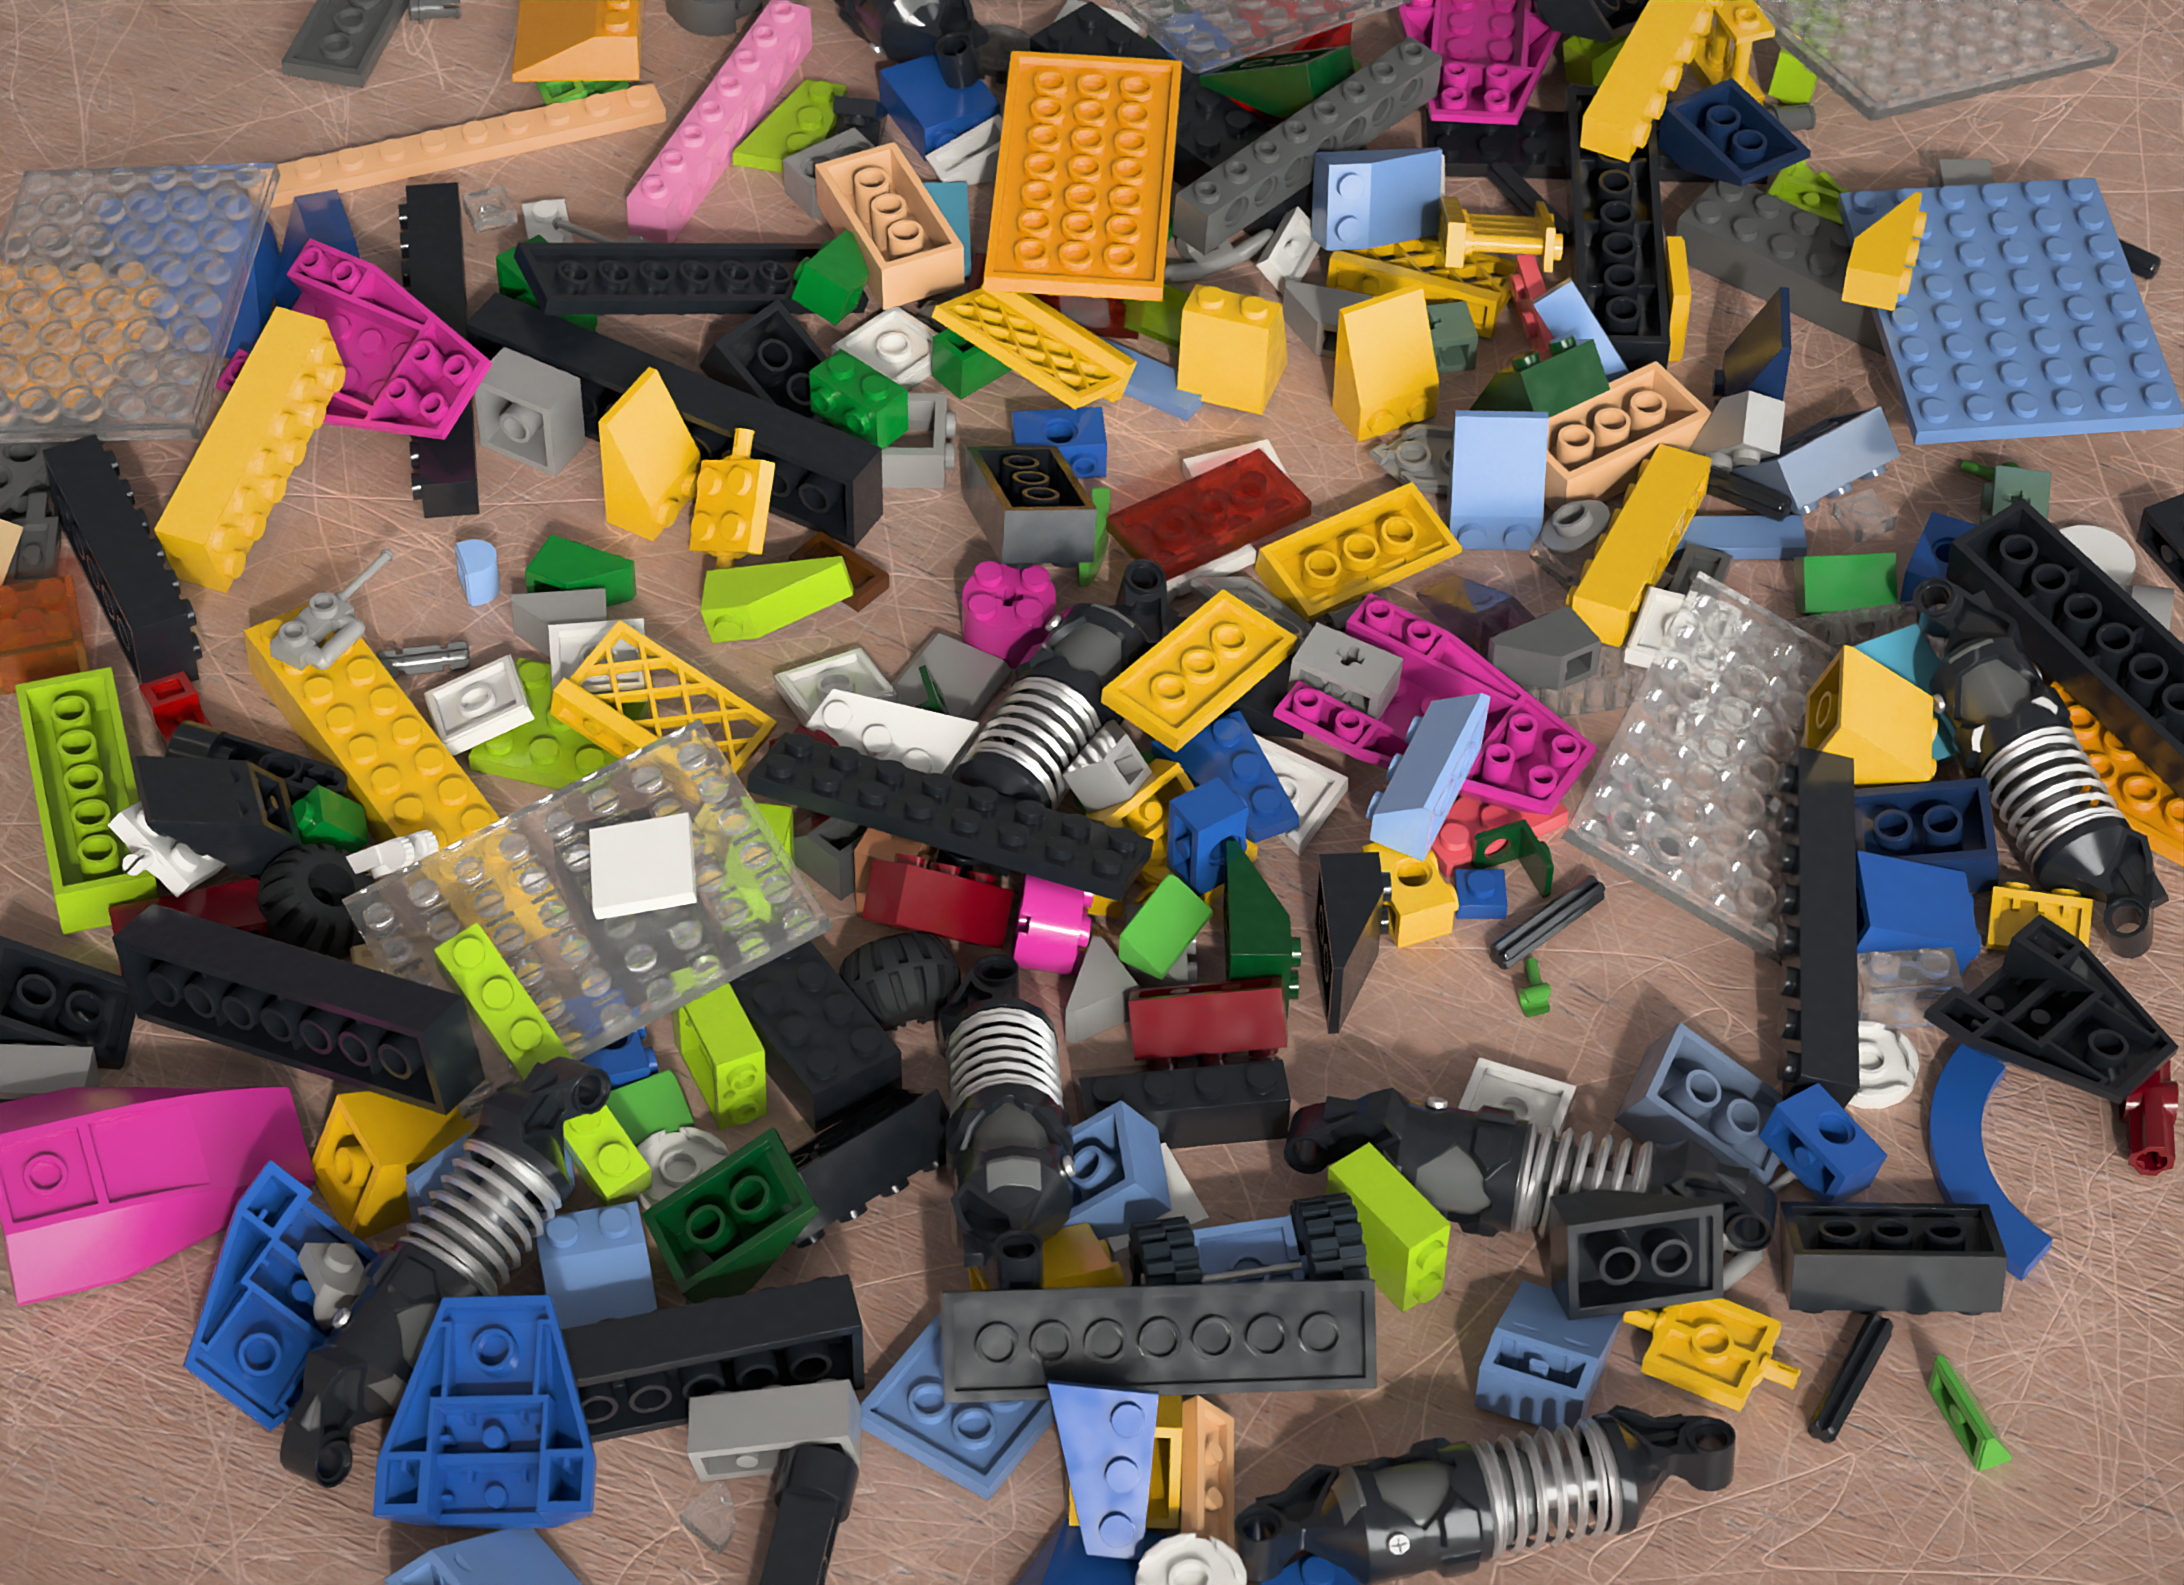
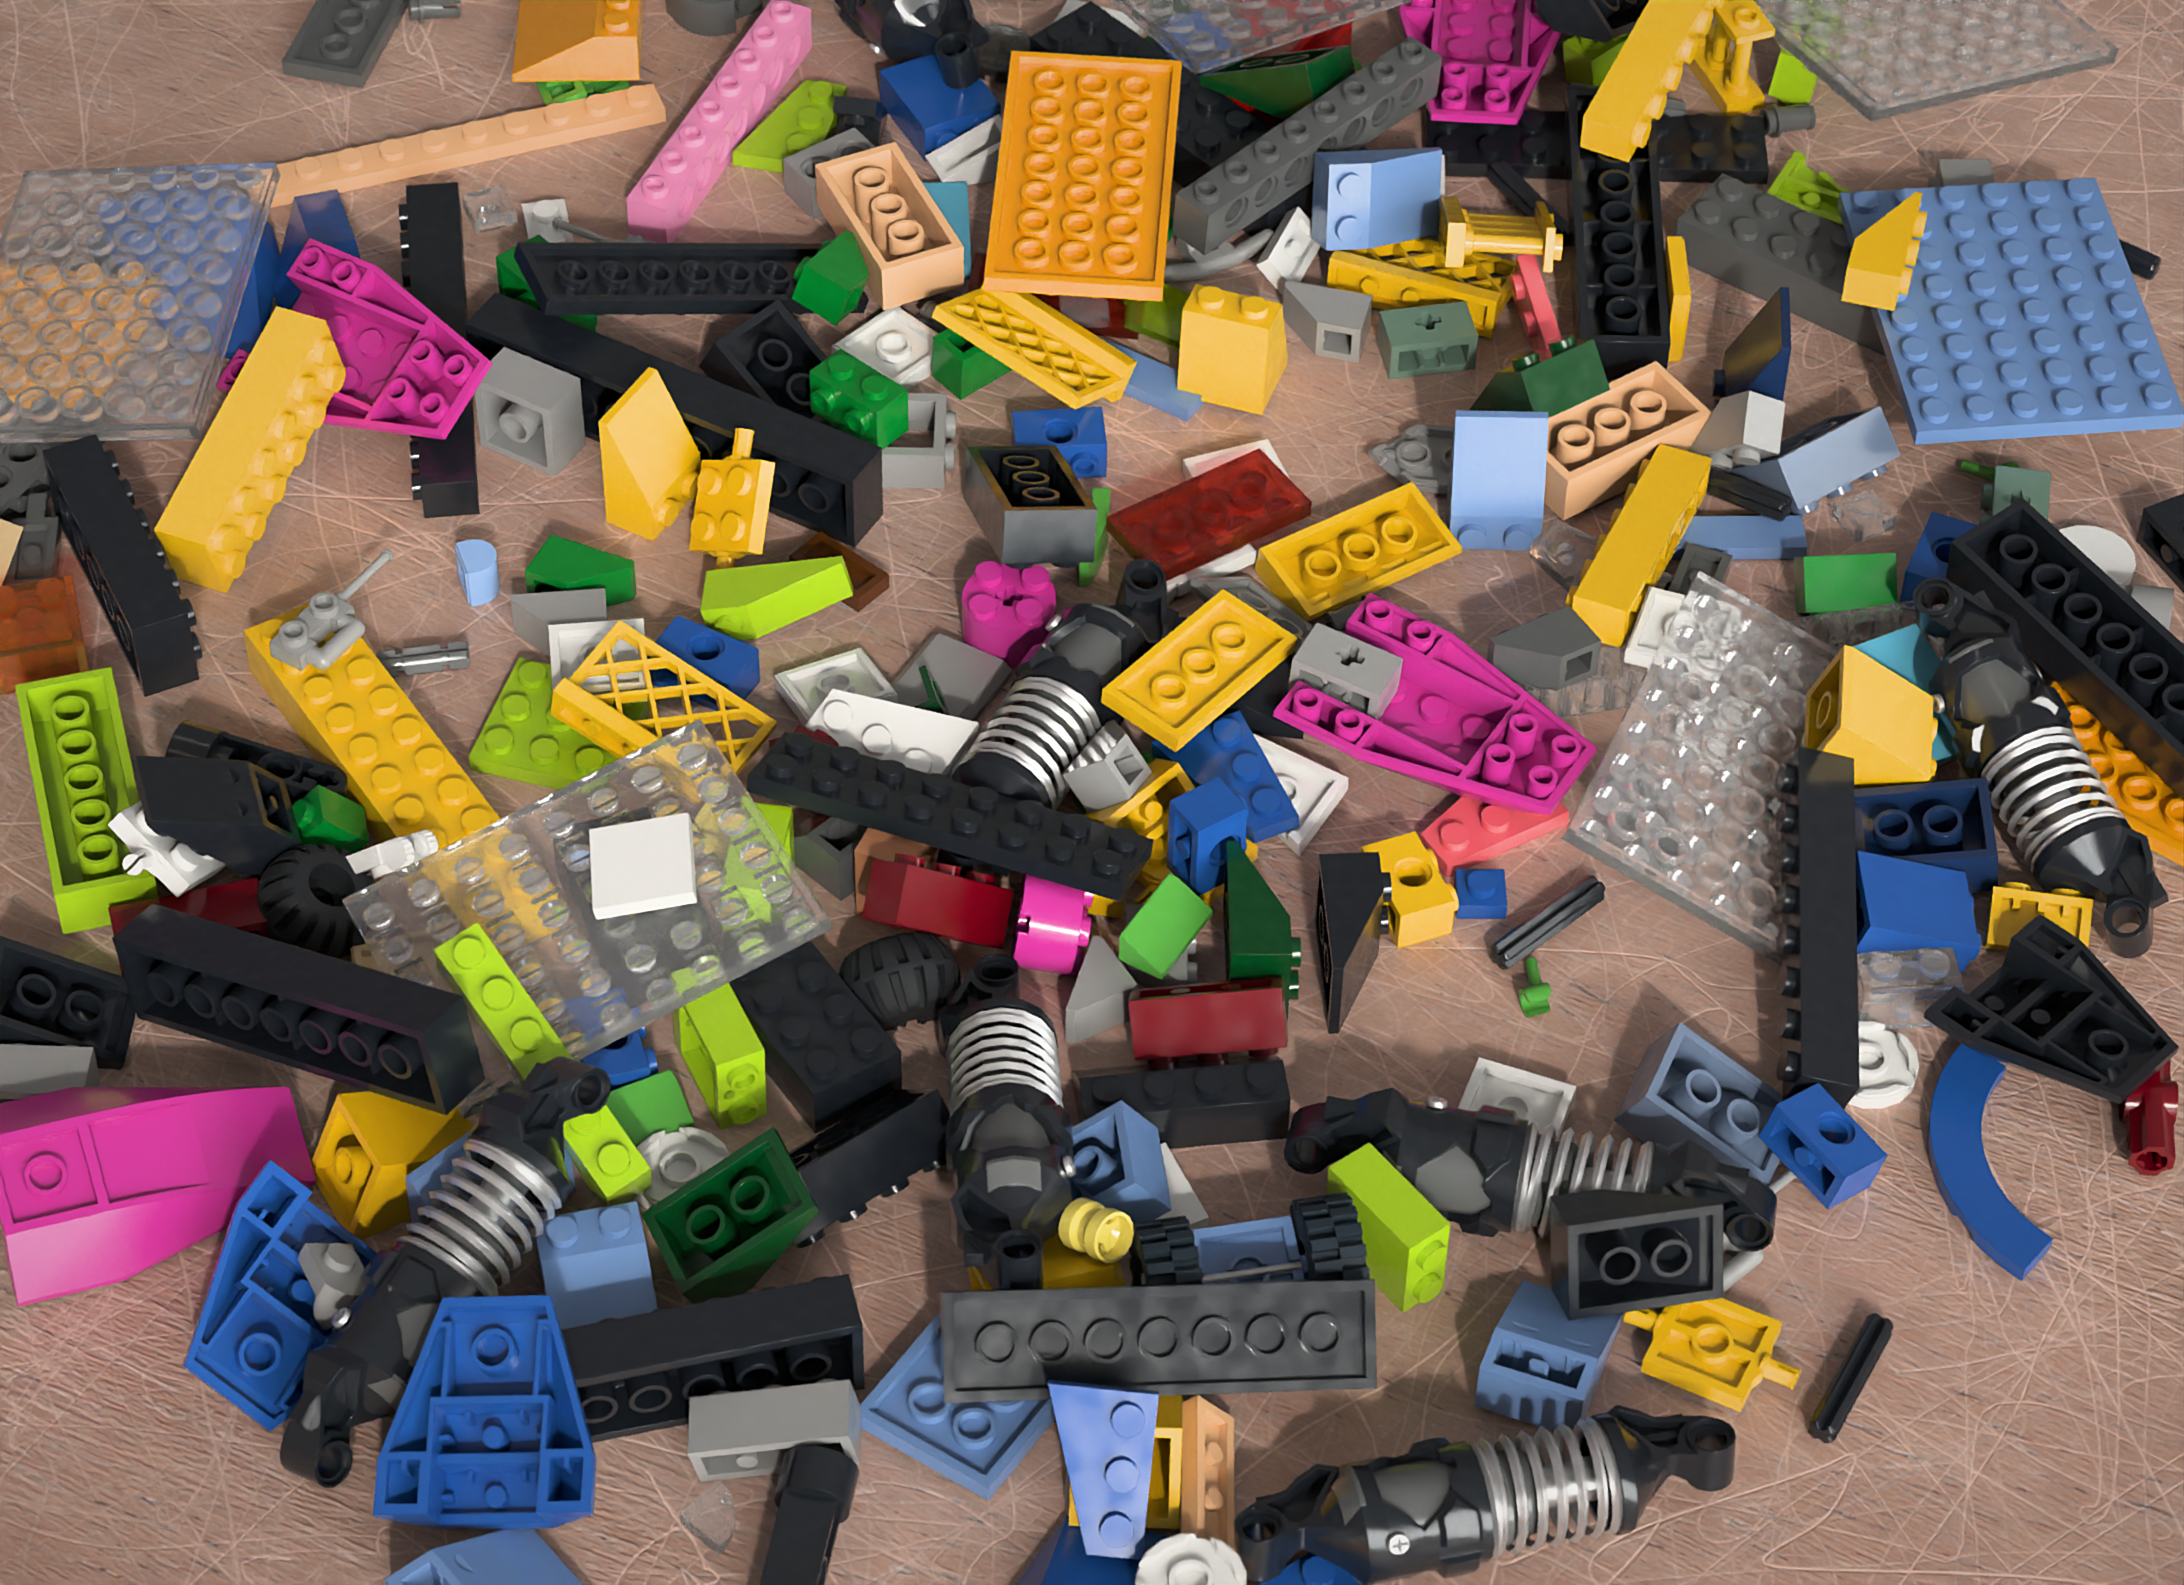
(170, 703): red slope -> none
(479, 705): white tile -> none
(716, 655): none -> blue brick
(1096, 1230): none -> light yellow wheel
(1385, 364): yellow slope -> none
(1428, 774): light blue slope -> none
(1473, 610): slope -> none
(1521, 845): dark green bracket -> none
(1568, 313): medium blue tile -> none
(1575, 525): light grey piece -> none
(1727, 136): dark blue slope -> none
(1891, 1257): black slope -> none
(1966, 1416): bright green slope -> none

